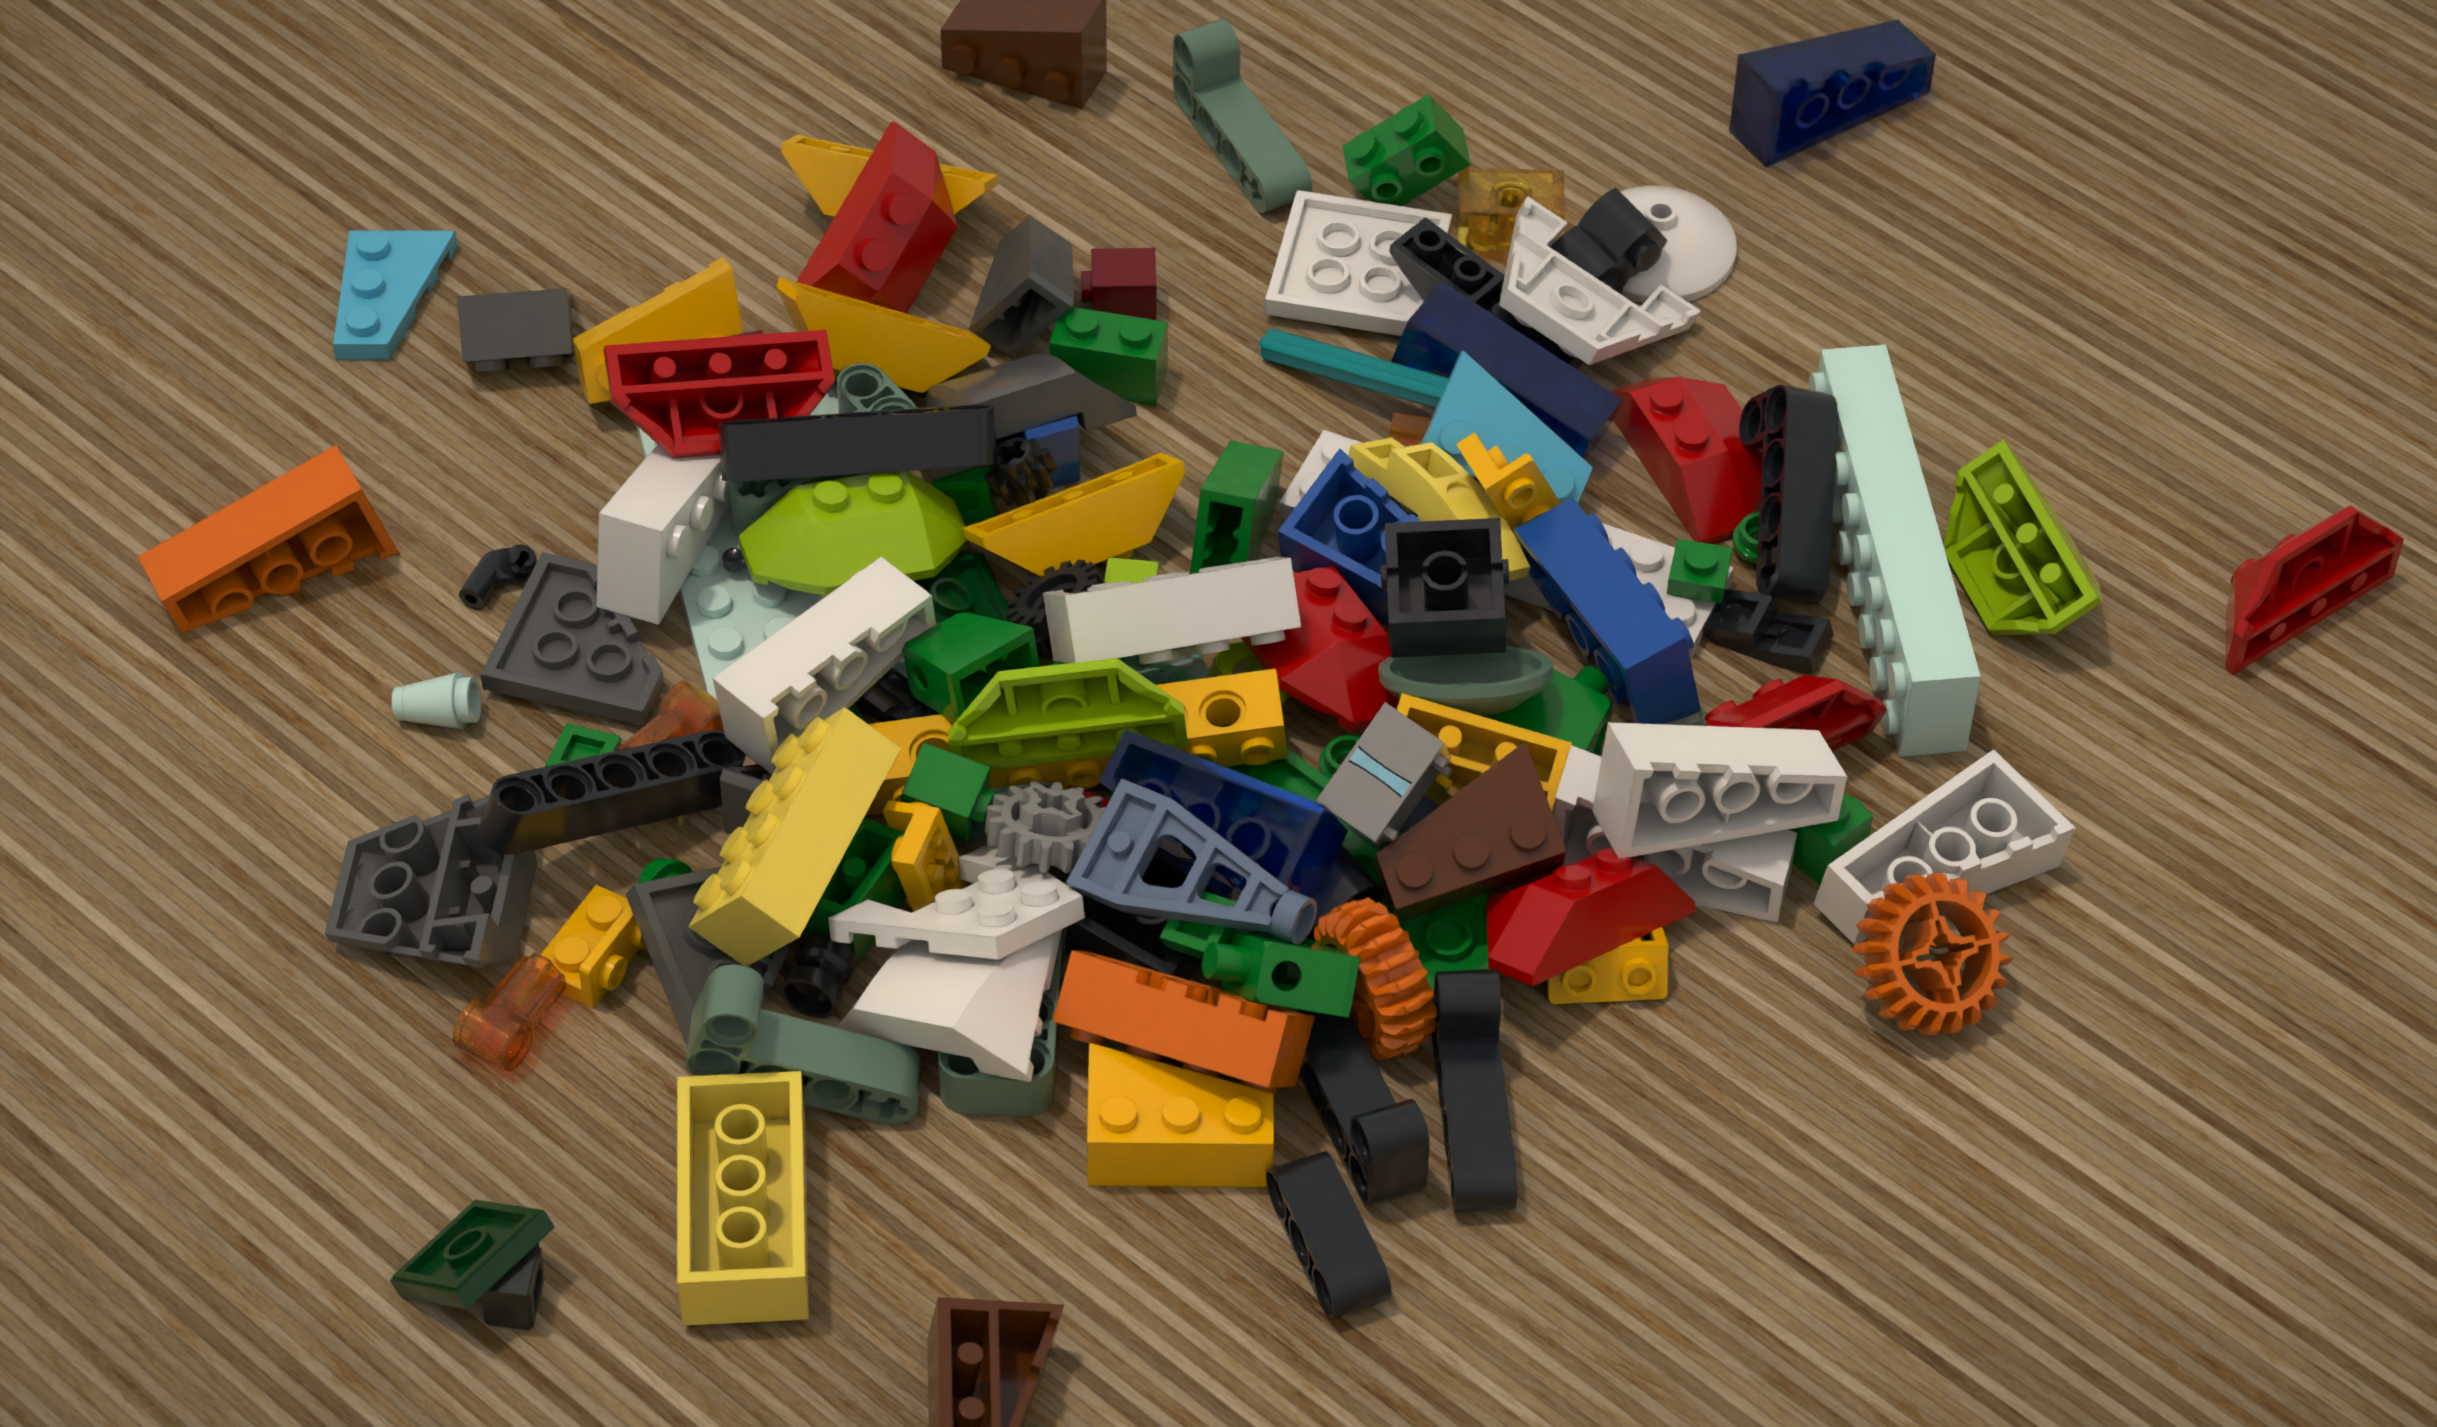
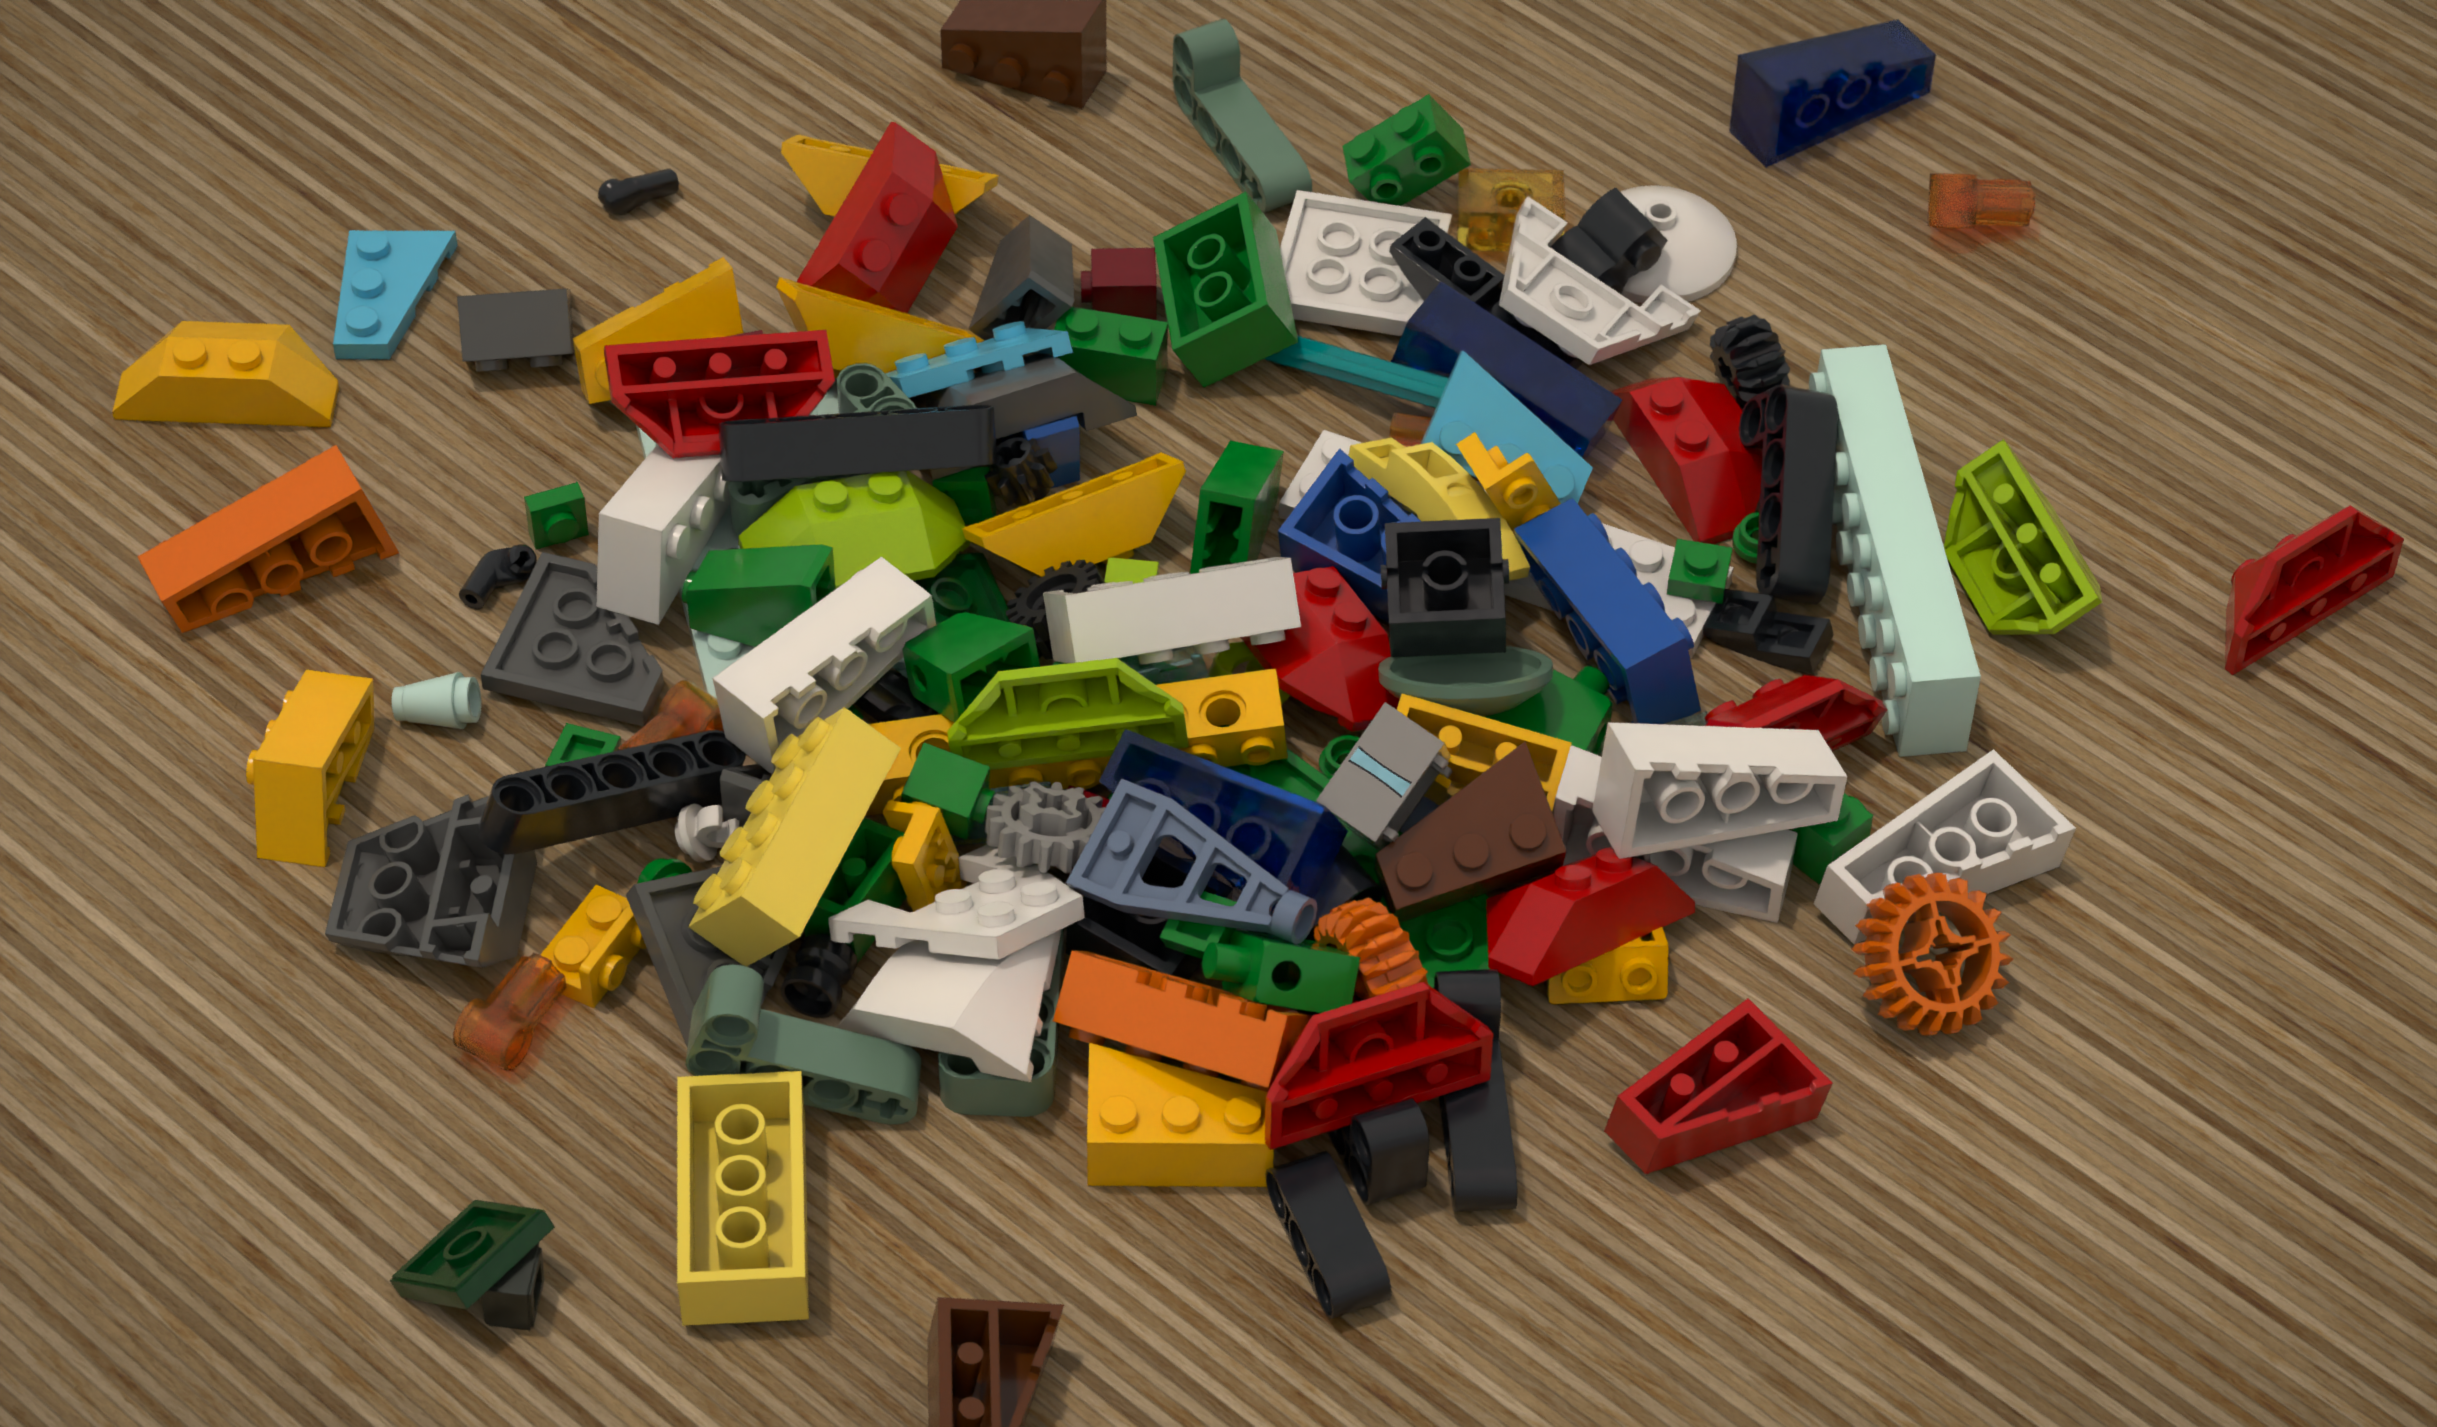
(228, 378): none -> yellow wedge
(304, 763): none -> yellow wedge
(556, 515): none -> green plate
(626, 195): none -> black arm
(702, 831): none -> white plate
(756, 590): none -> green slope
(1004, 352): none -> medium azure wing
(1225, 290): none -> green brick
(1374, 1057): none -> red wedge
(1718, 1092): none -> red wedge
(1748, 358): none -> black gear
(1970, 201): none -> clear orange piece

